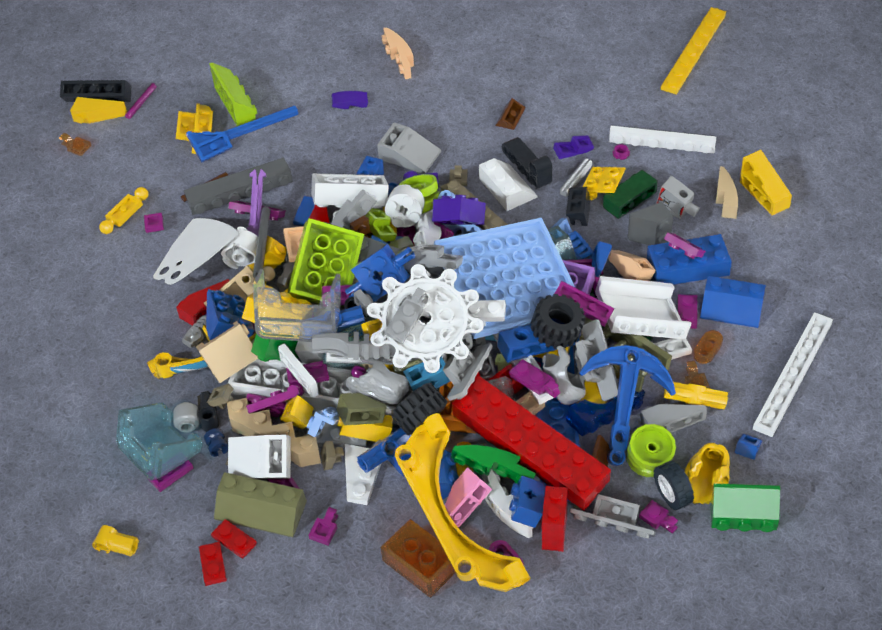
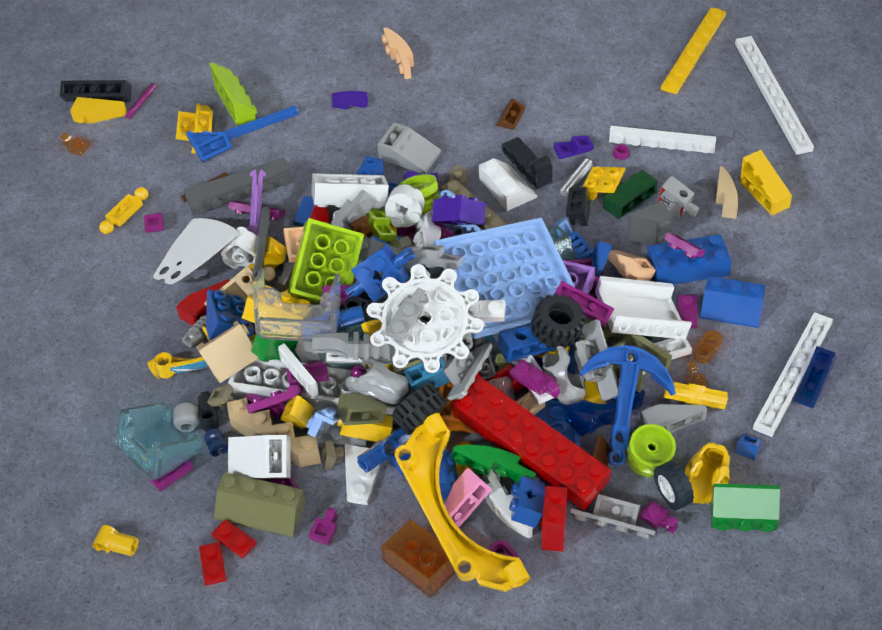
(363, 300): light grey plate -> none
(774, 96): none -> white plate
(815, 377): none -> clear blue slope

